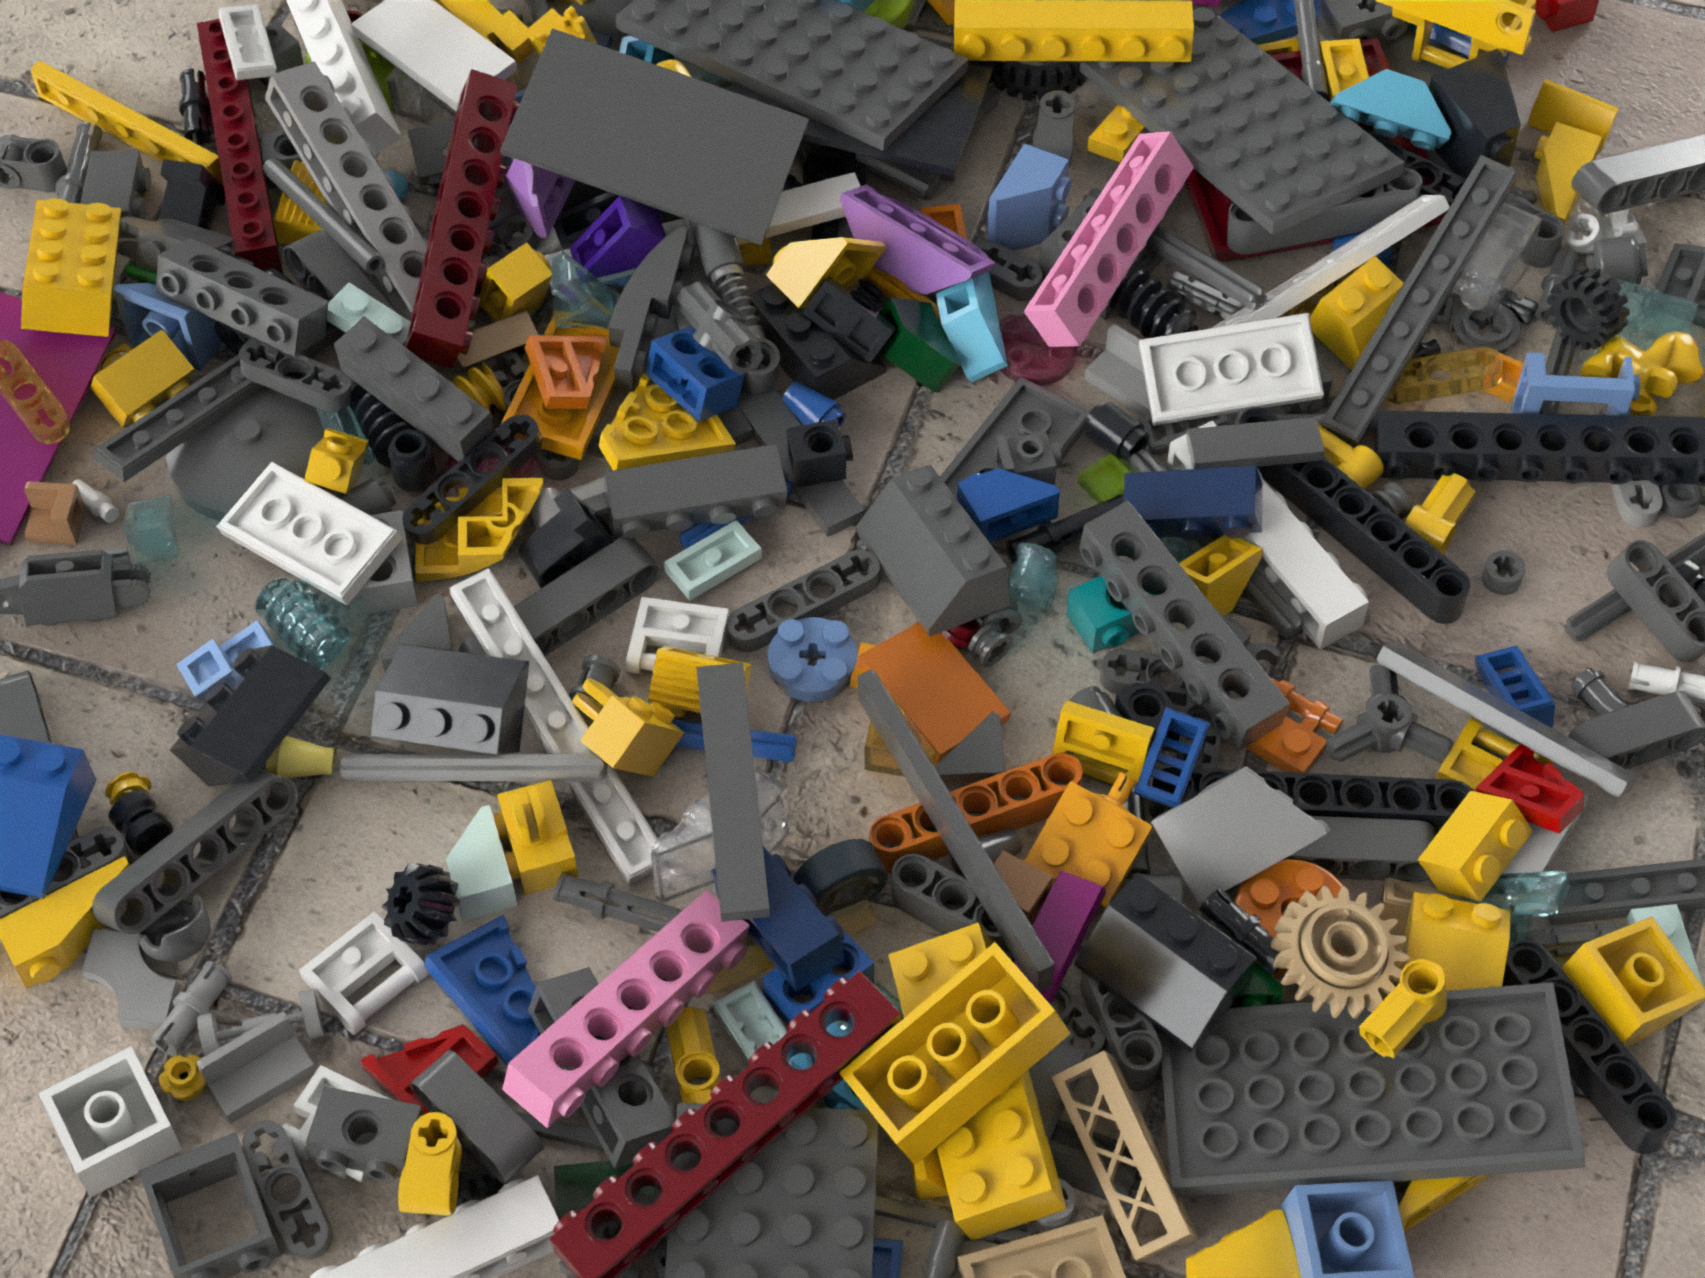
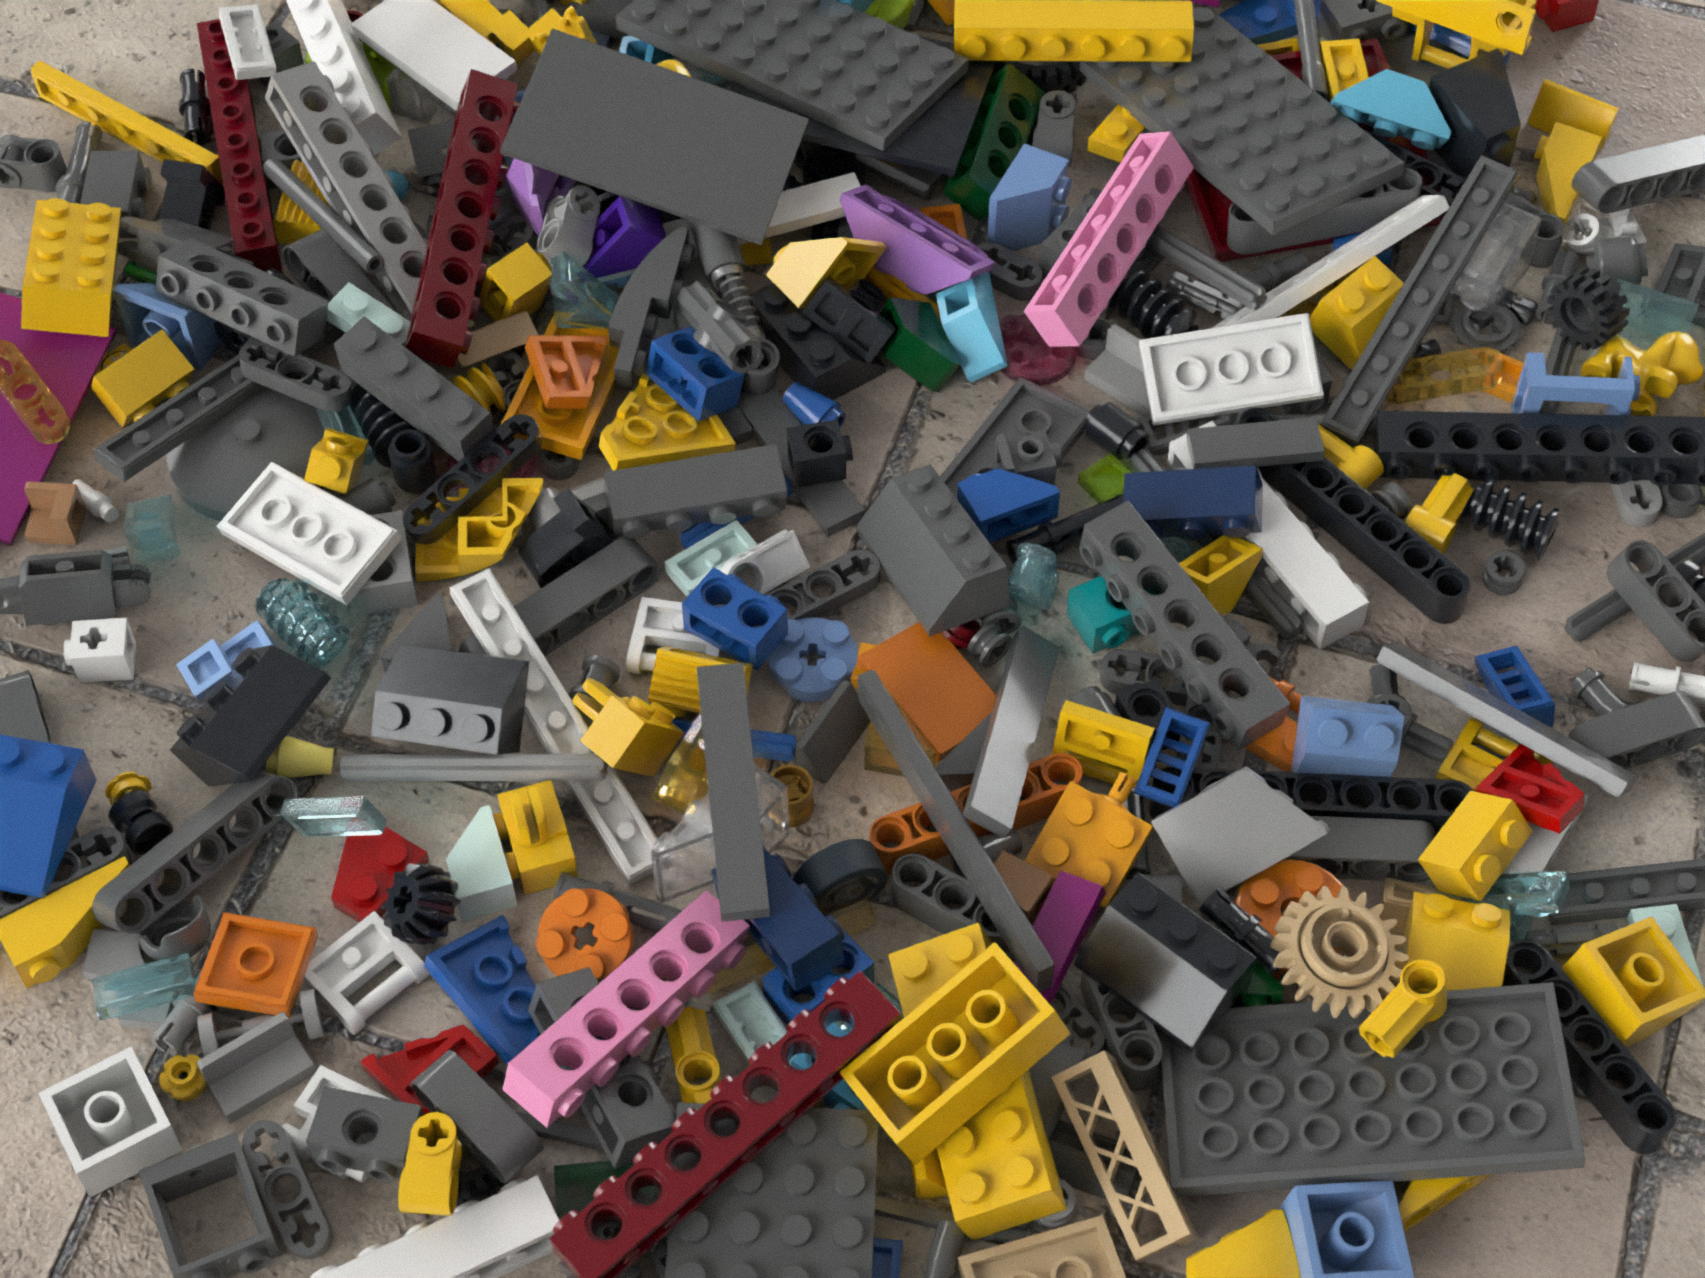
(101, 650): none -> white brick
(143, 986): none -> clear light blue tile
(256, 964): none -> orange plate
(333, 816): none -> clear light blue tile
(369, 869): none -> red wing
(570, 224): none -> light grey piece
(577, 909): none -> orange plate
(685, 772): none -> clear yellow slope
(729, 625): none -> blue brick
(772, 561): none -> white piece
(799, 788): none -> pearl gold wheel
(832, 733): none -> dark grey slope
(995, 139): none -> dark green brick
(1011, 732): none -> tile
(1093, 348): none -> dark grey bush
(1272, 274): none -> dark grey pin
(1347, 738): none -> medium blue slope
(1510, 517): none -> black piece

